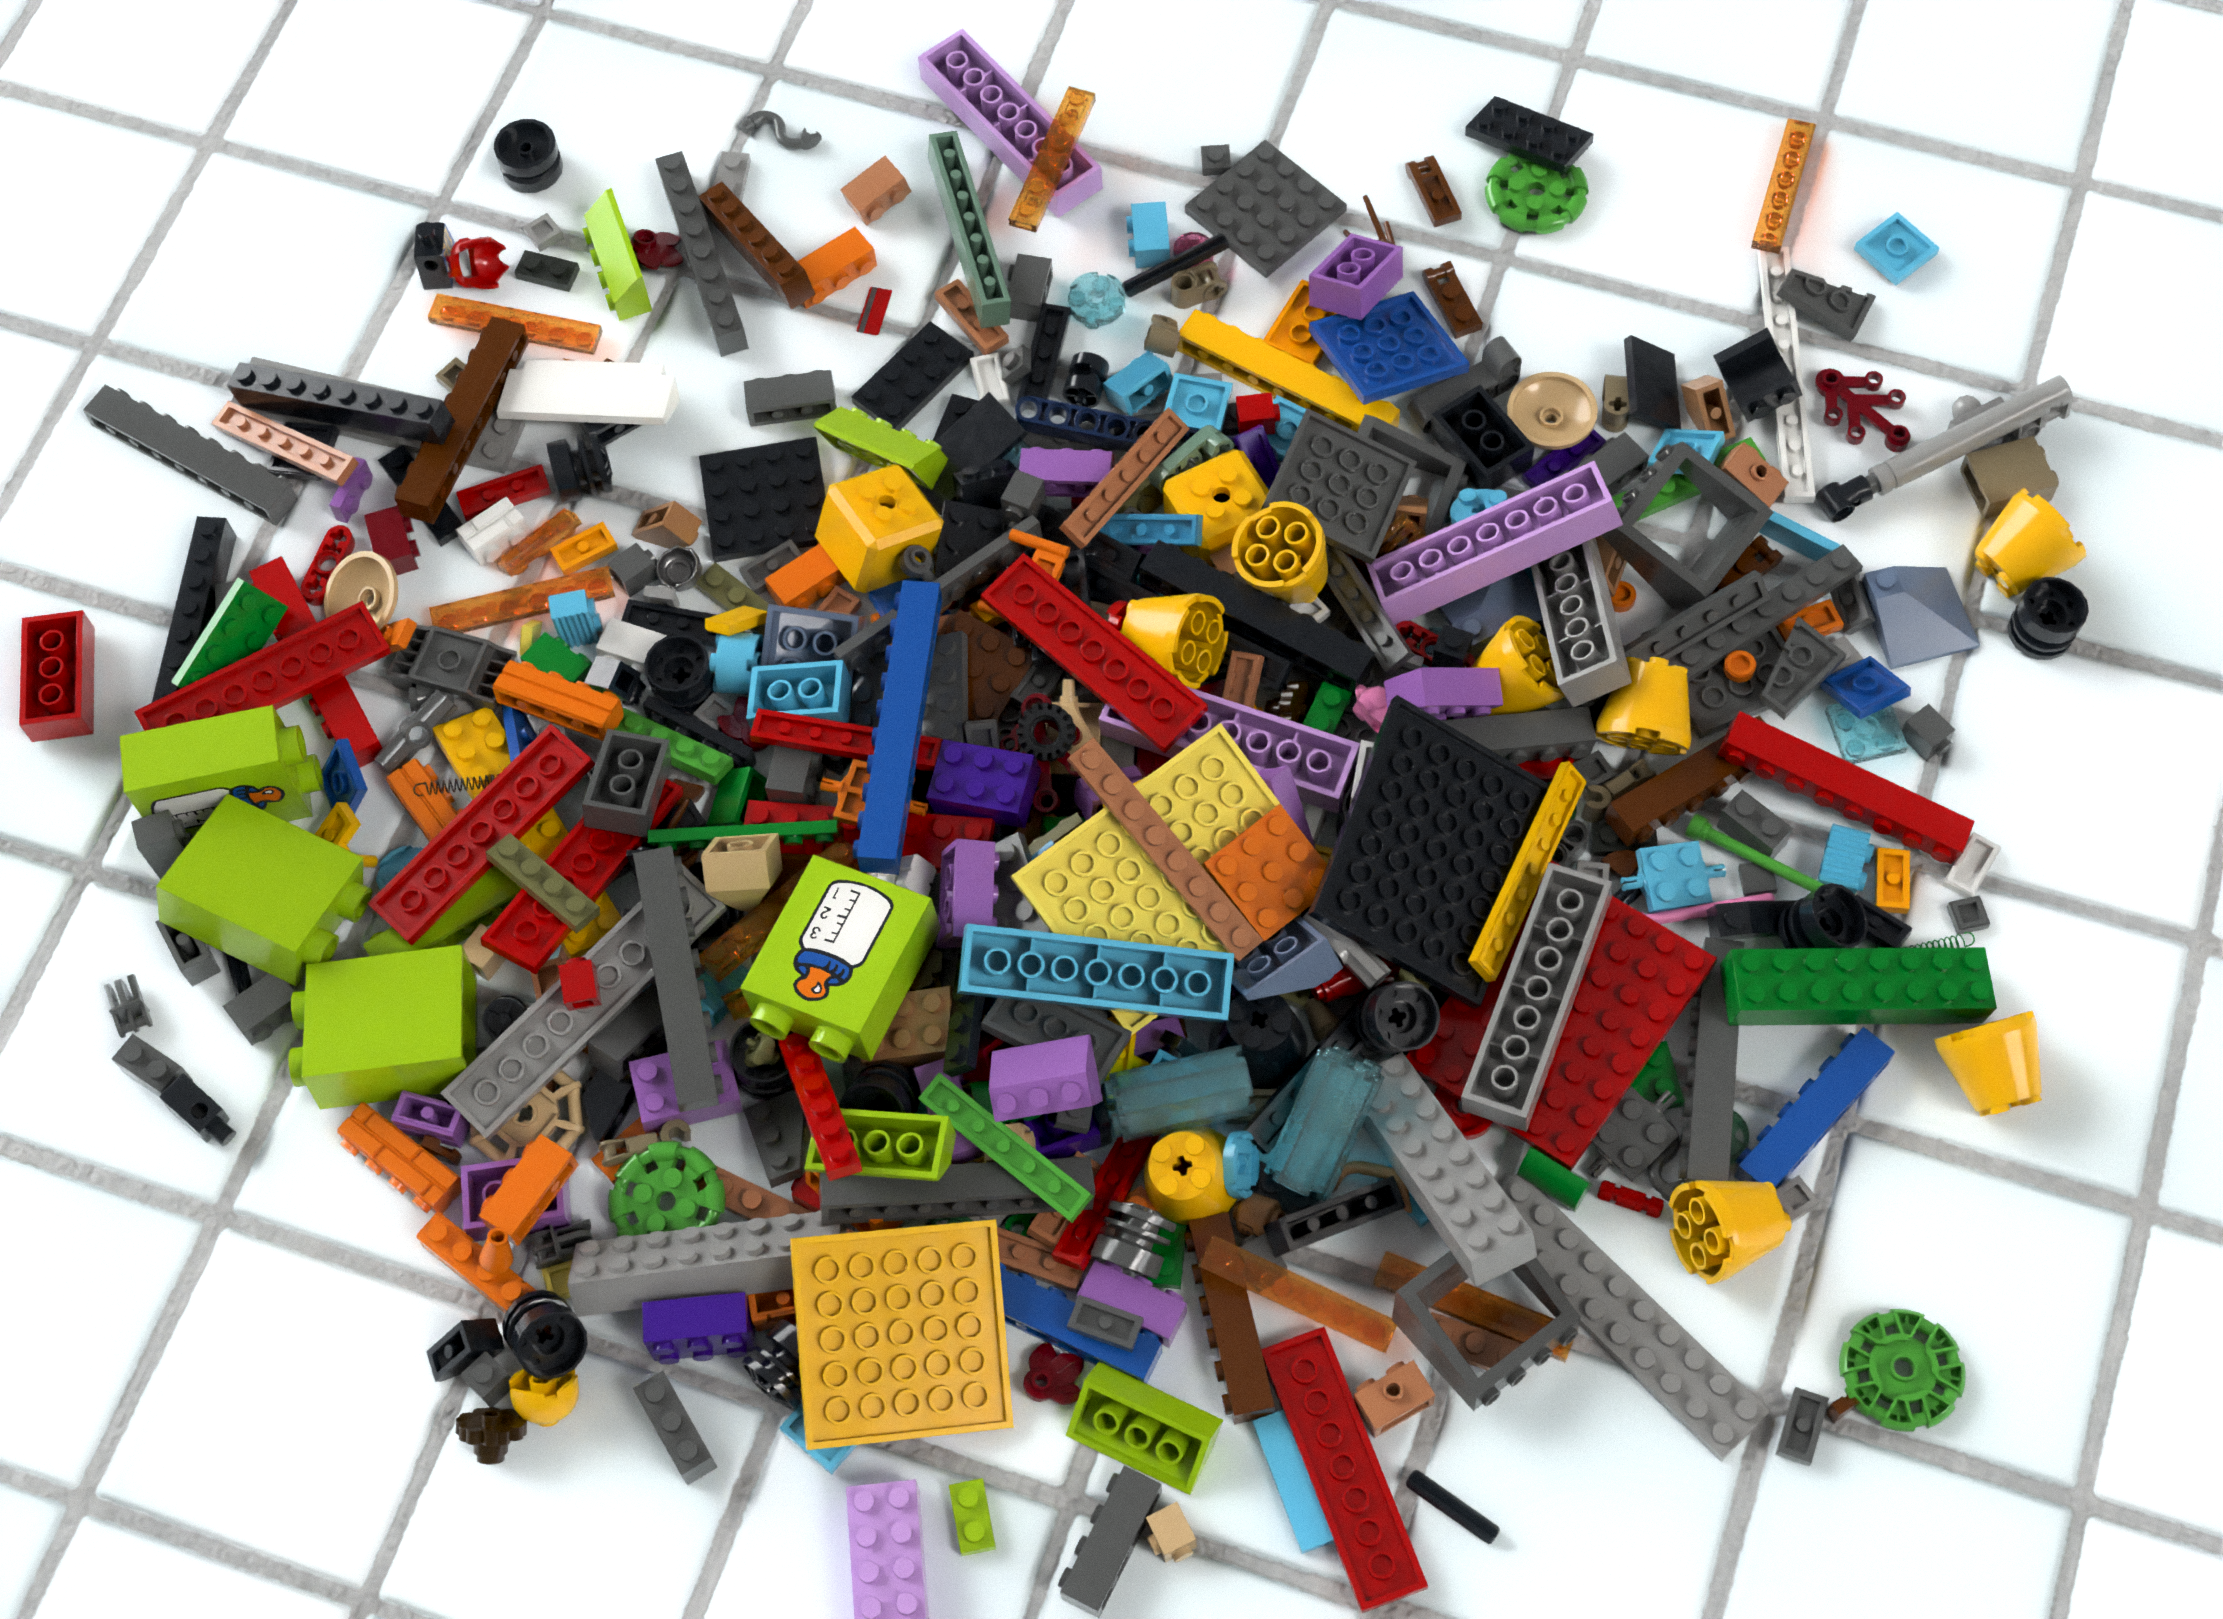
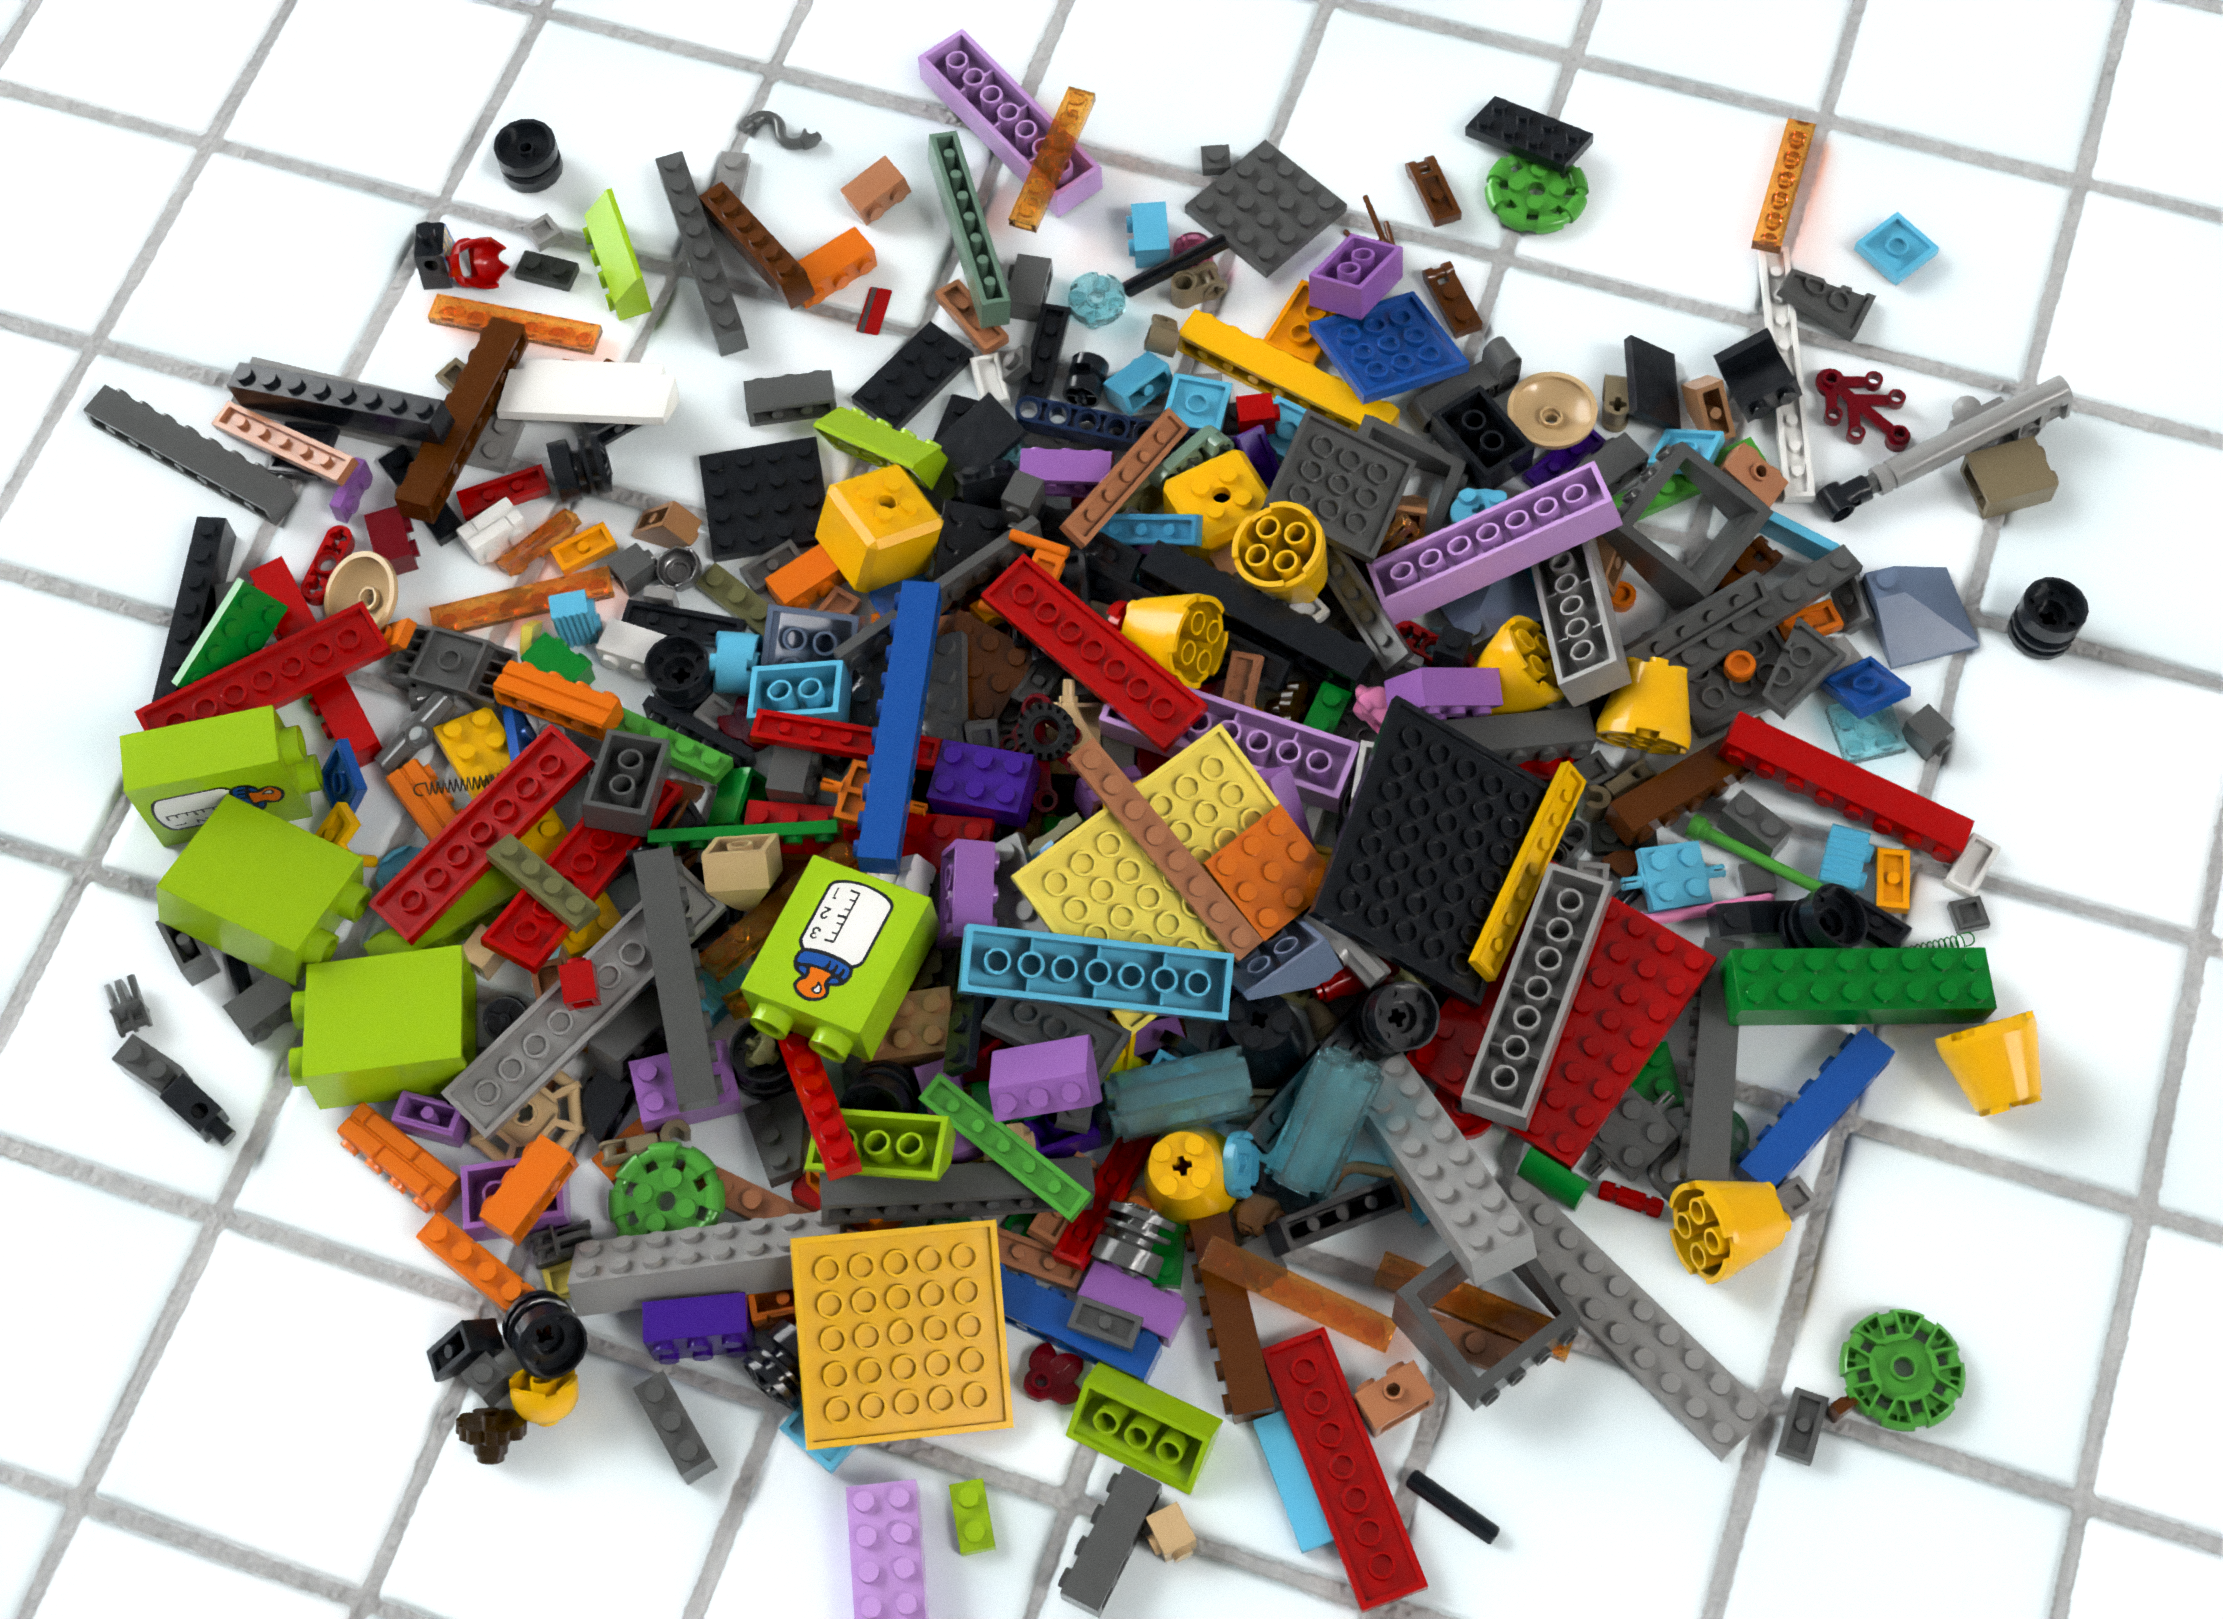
(57, 676): red brick -> none
(160, 840): dark grey brick -> none
(440, 1152): reddish brown tile -> none
(496, 1253): orange cone -> none
(618, 678): black brick -> none
(656, 249): dark red plate -> none
(736, 620): yellow tile -> none
(914, 568): dark grey plate -> none
(2027, 545): yellow cone -> none

